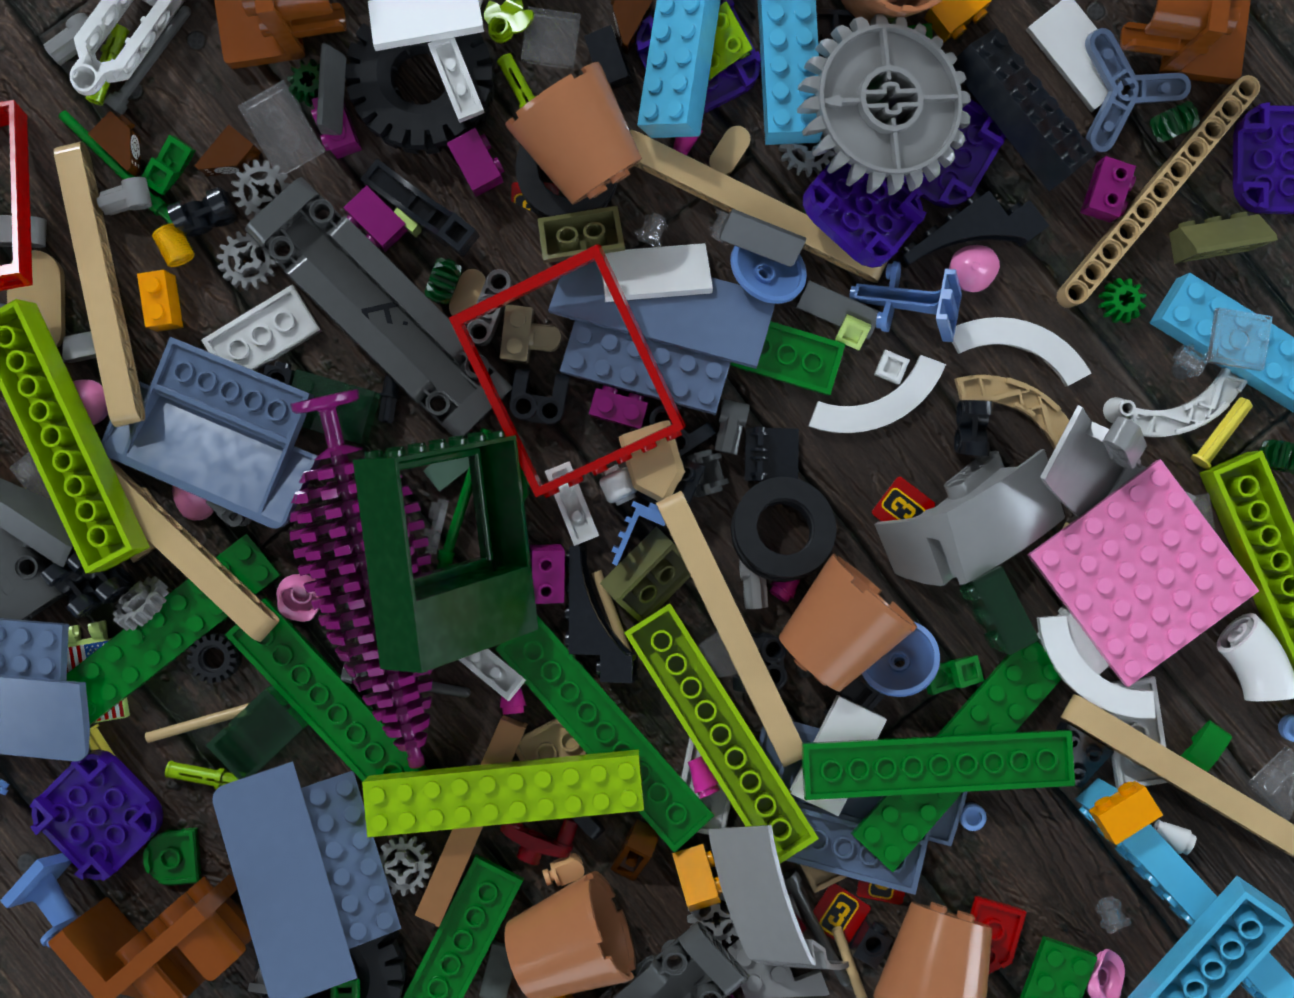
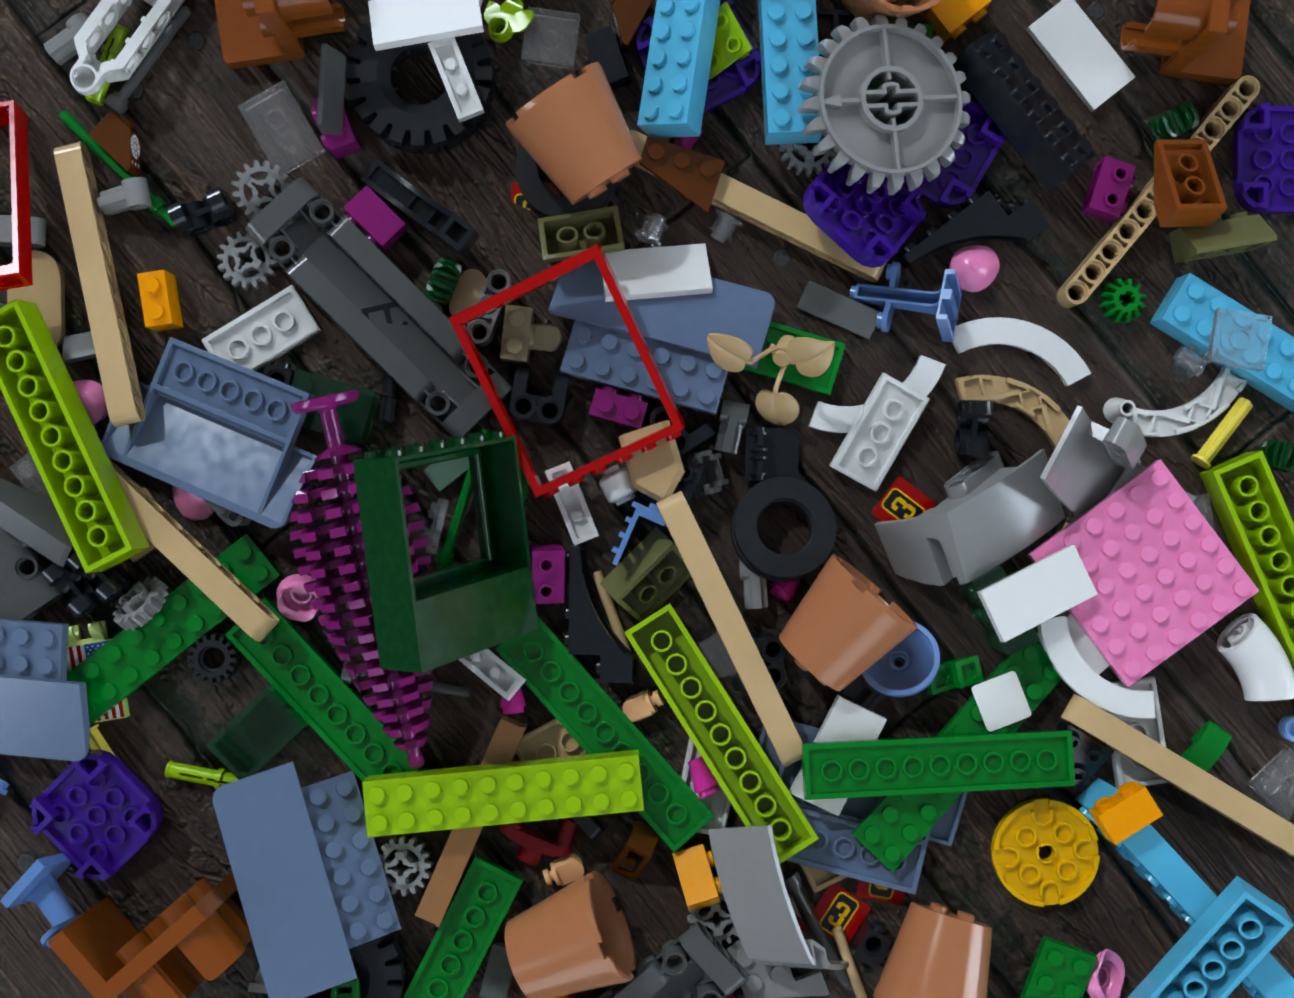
(169, 165): green slope -> none
(173, 245): yellow piece -> none
(174, 857): green tile -> none
(194, 724): tan bar -> none
(228, 154): reddish brown slope -> none
(300, 82): dark green gear -> none
(411, 226): yellowish green tile -> none
(475, 161): magenta brick -> none
(508, 67): lime pin -> none
(642, 705): none -> light nougat arm
(684, 170): none -> reddish brown wing
(730, 150): tan tile -> none
(761, 238): dark grey slope -> none
(767, 278): medium blue dish -> none
(809, 355): none -> tan plant
(853, 332): yellowish green tile -> none
(879, 432): none -> white tile
(891, 367): white tile -> none
(973, 816): light blue tile -> none
(1001, 701): none -> white sticker
(1007, 927): red tile -> none
(1037, 593): none -> white tile
(1072, 856): none -> yellow plate
(1111, 914): clear brick -> none
(1145, 88): sand blue piece -> none
(1177, 837): white cone -> none
(1186, 184): none -> dark orange slope

